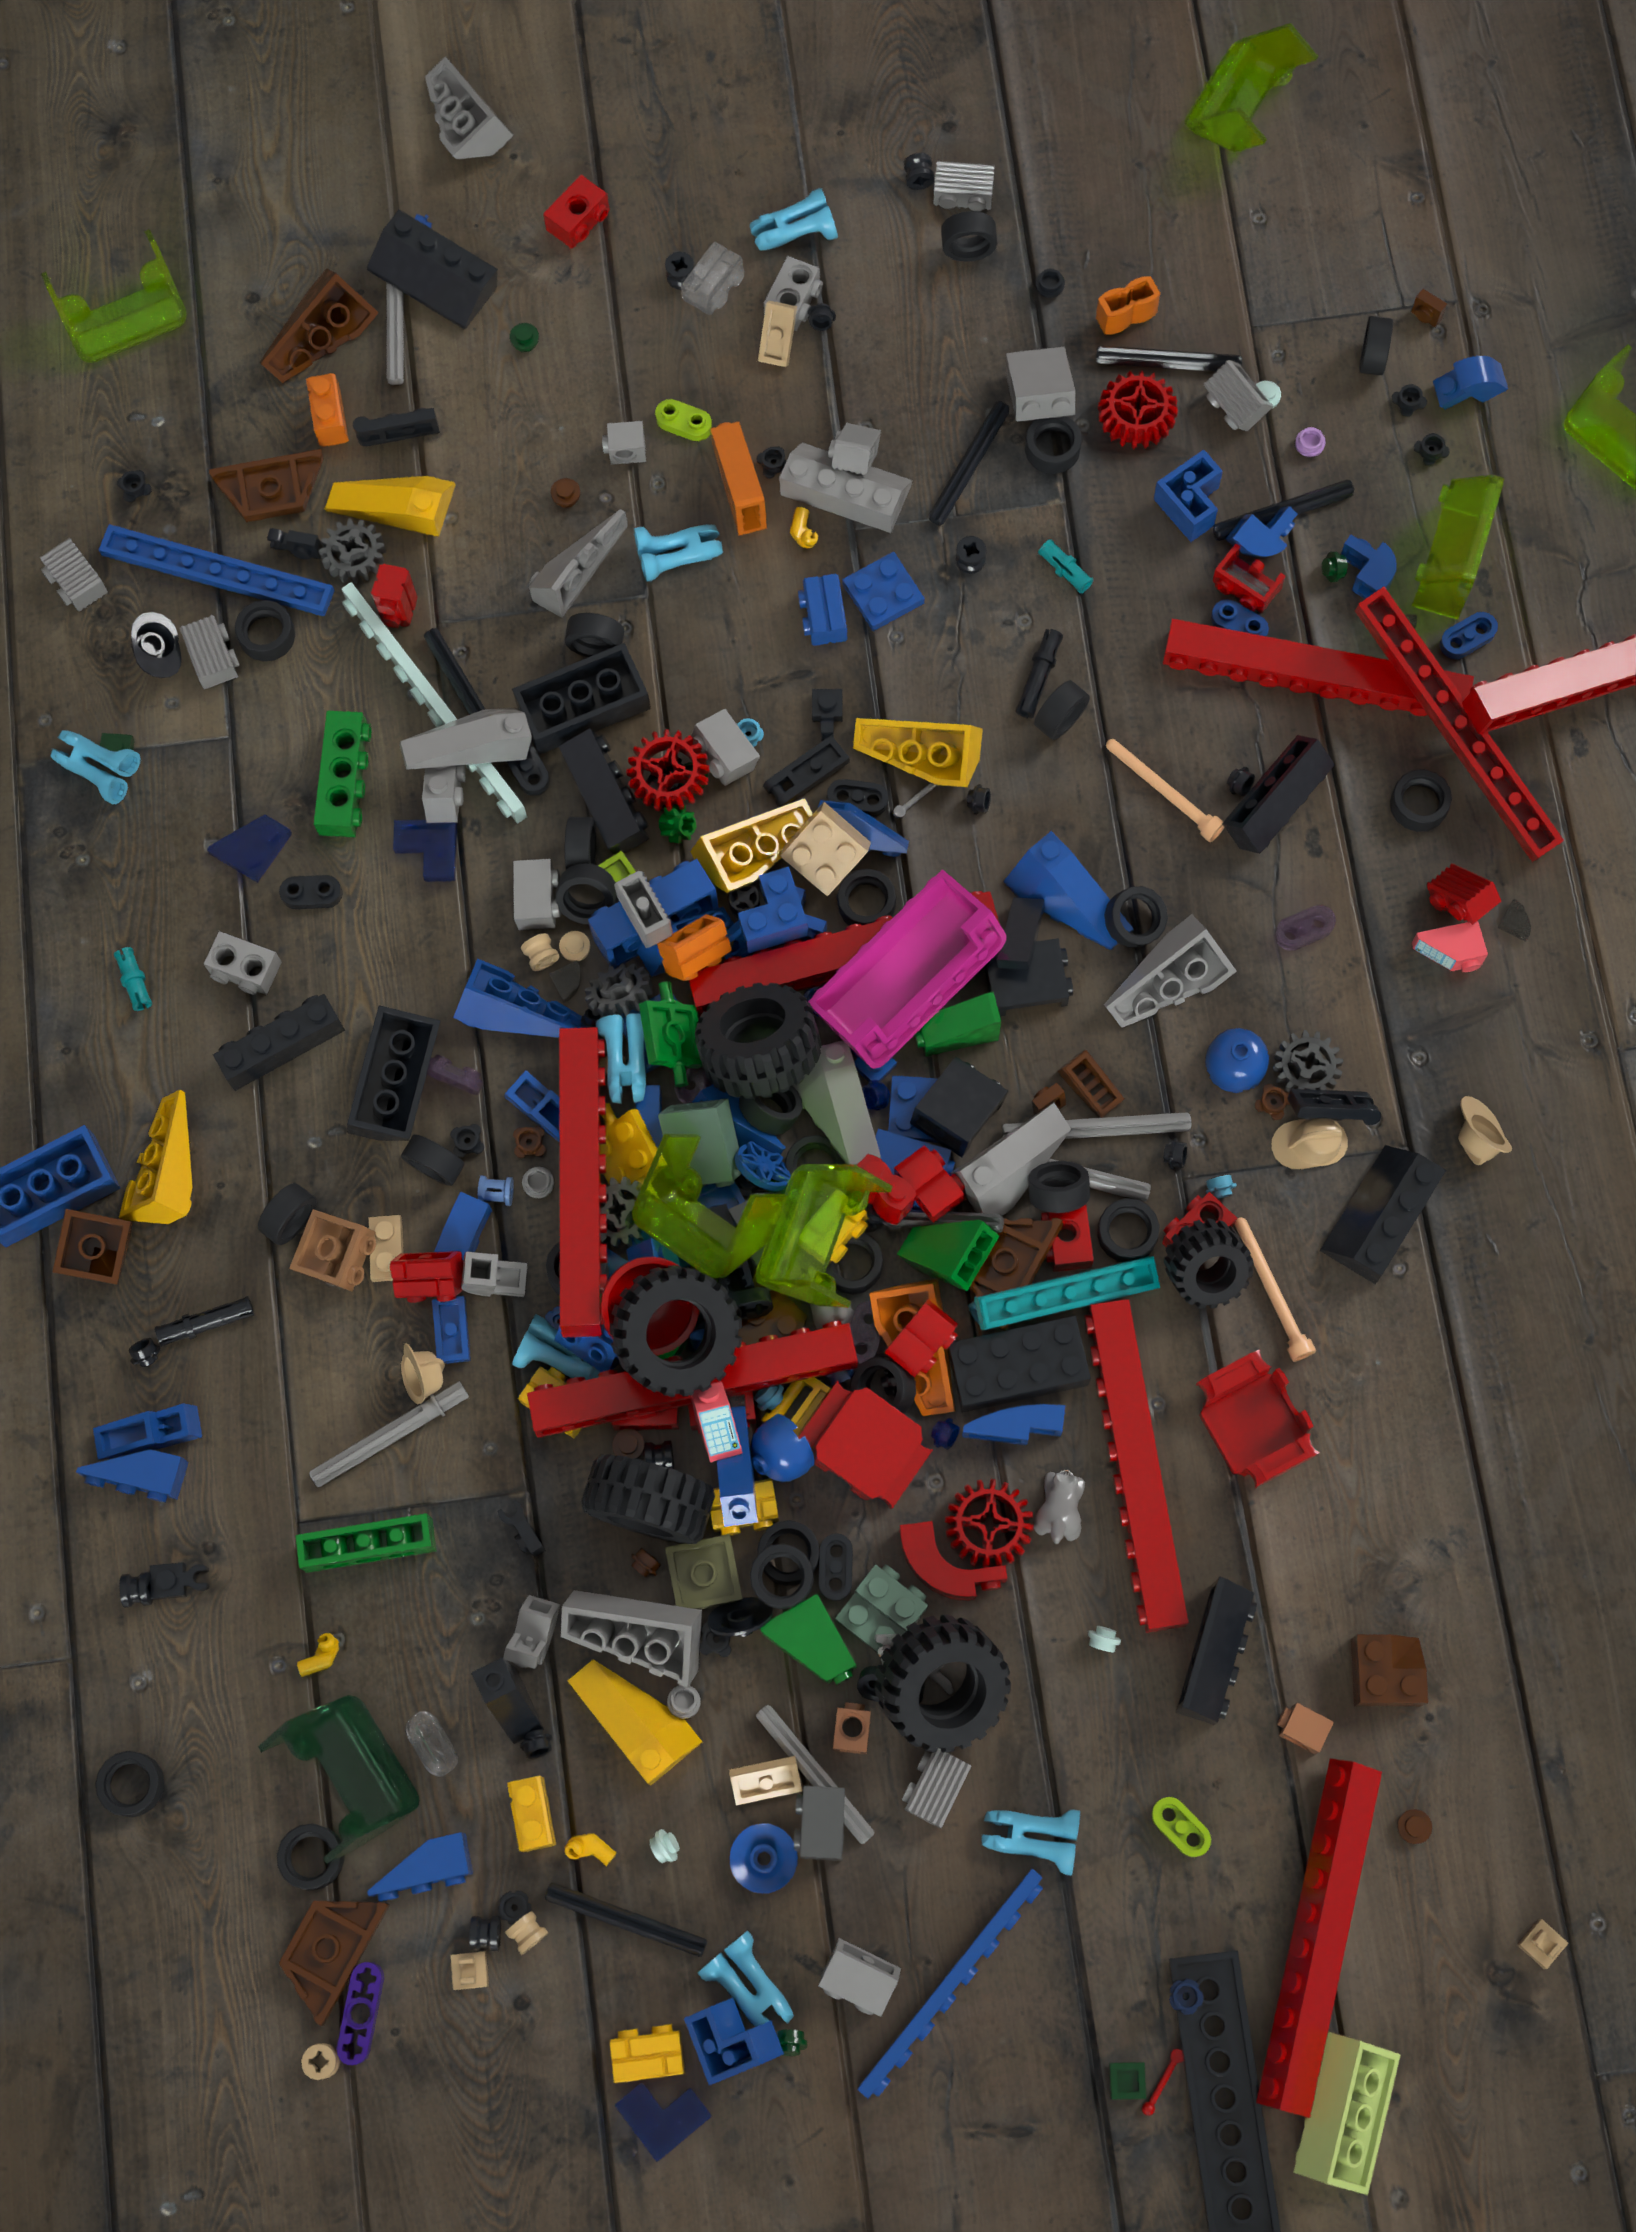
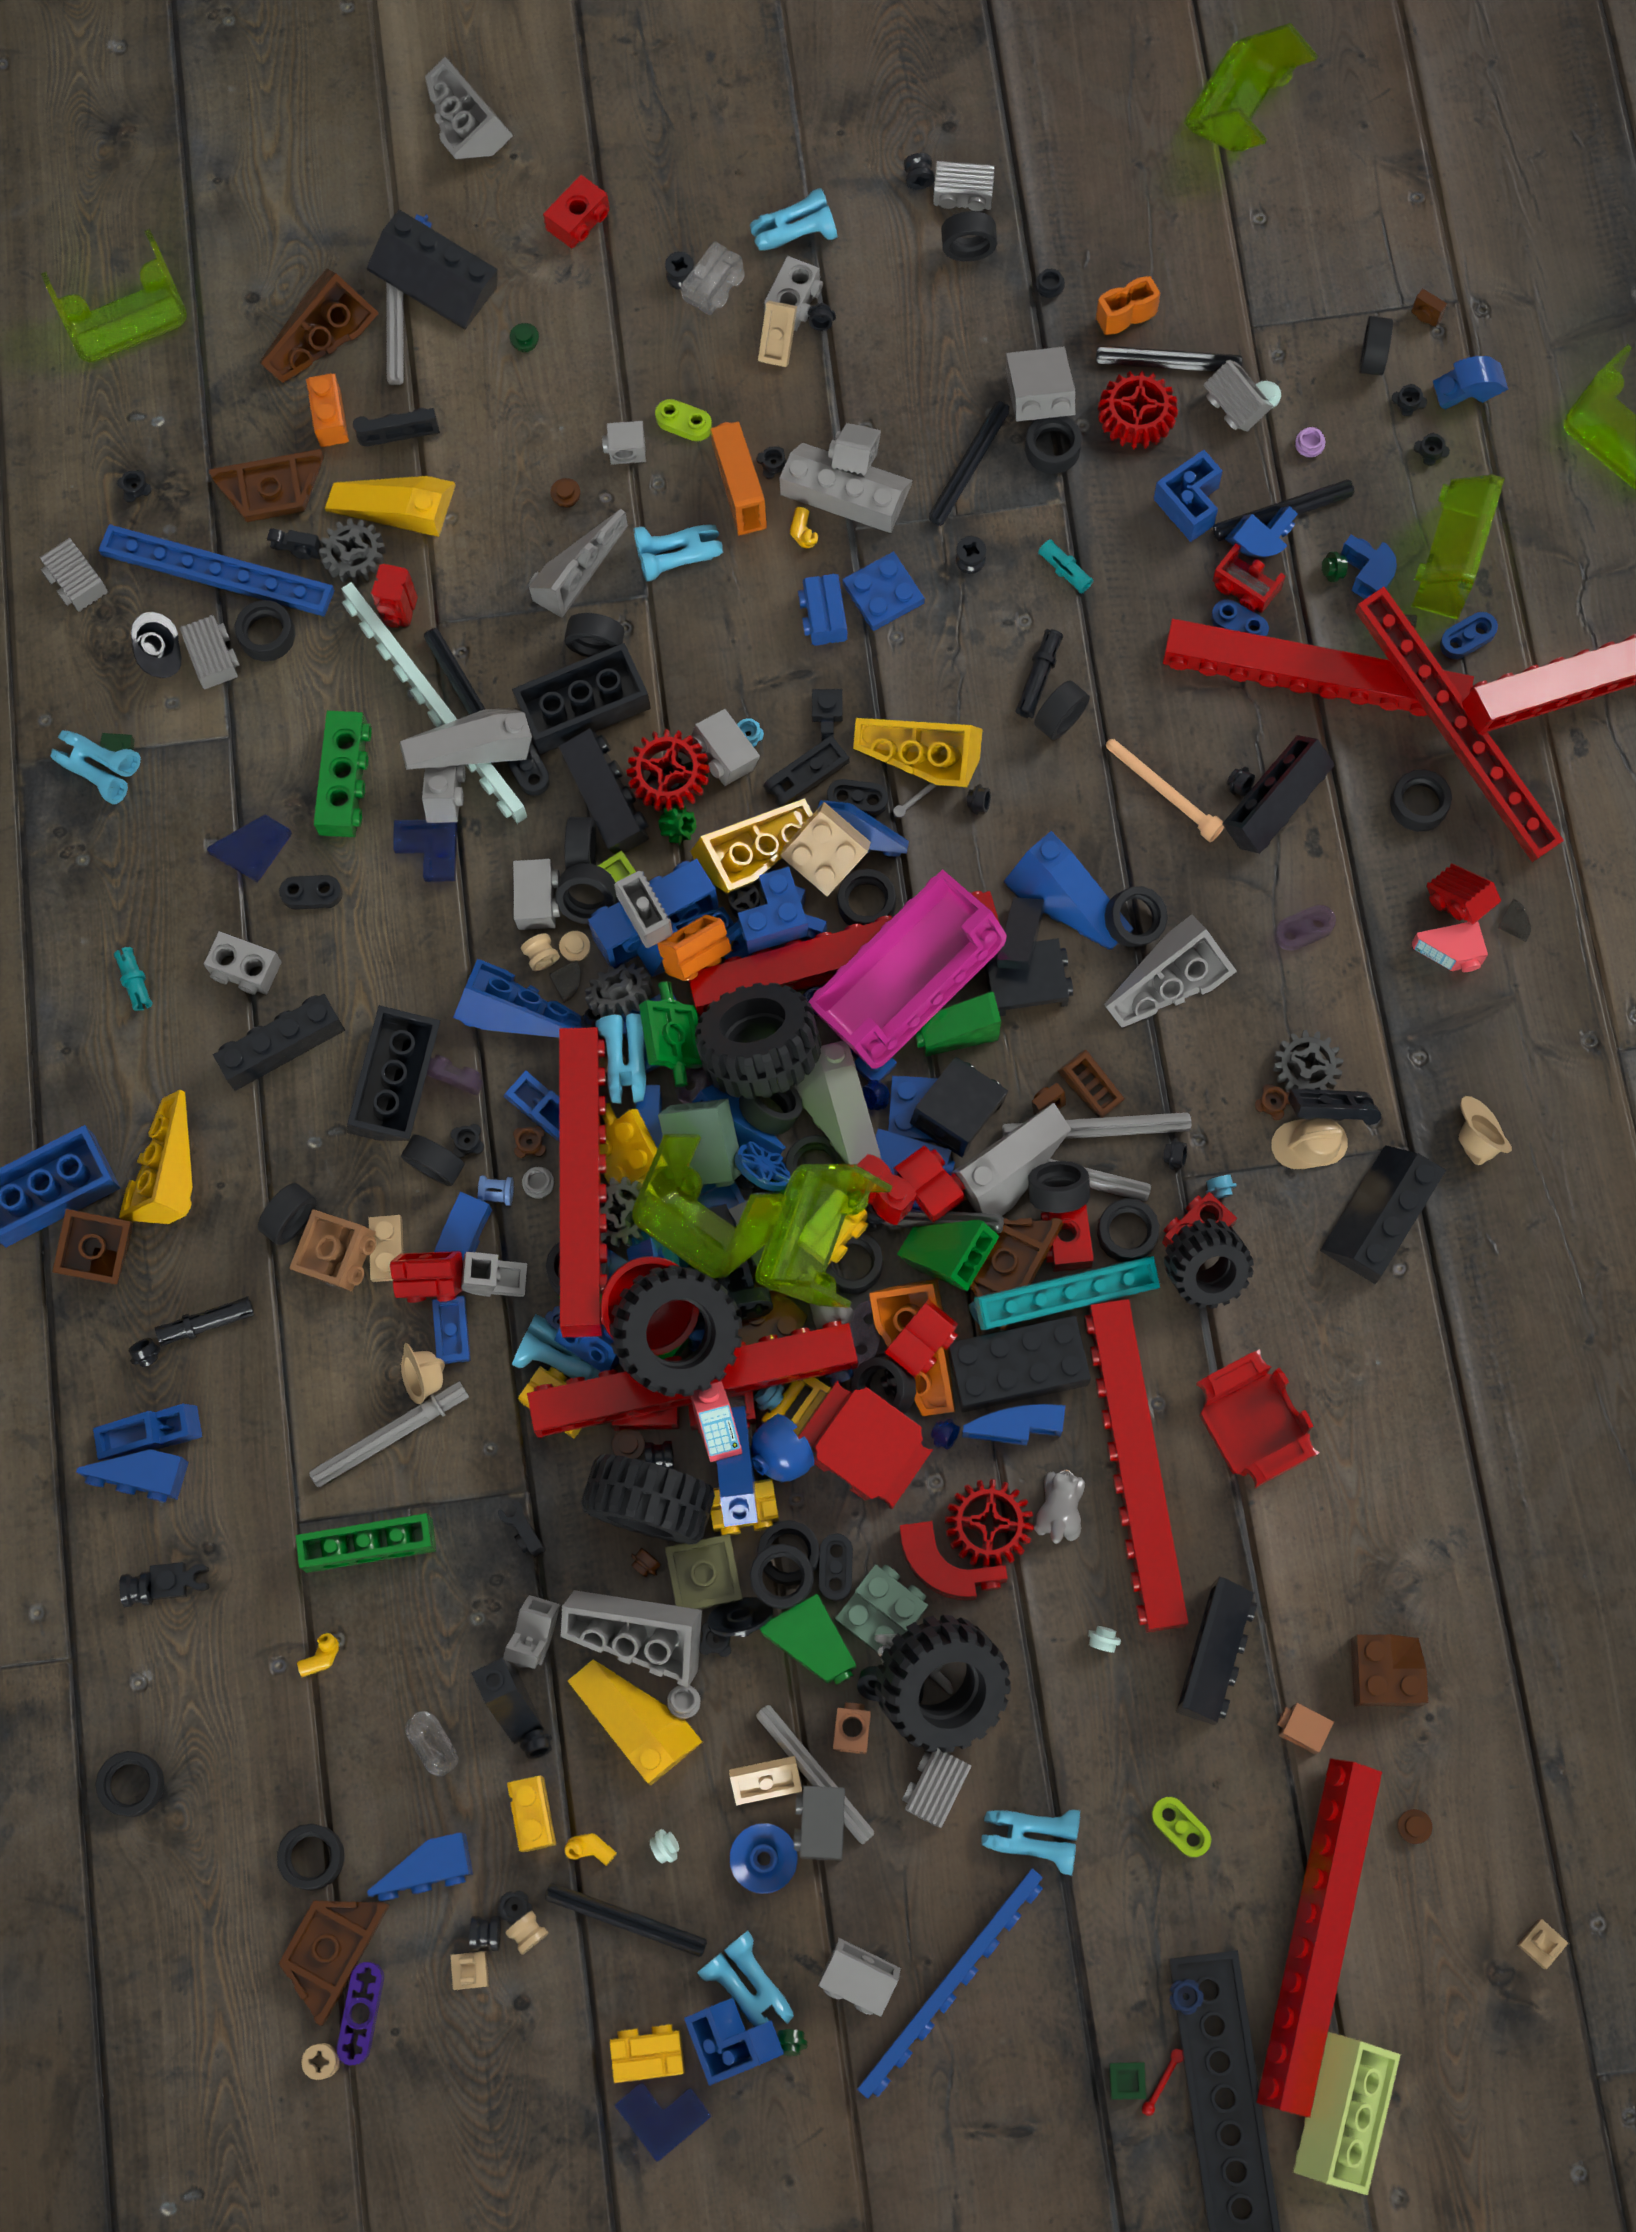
(357, 1763): clear green windscreen -> none
(1237, 1060): blue cylinder -> none
(1299, 1345): light nougat piece -> none

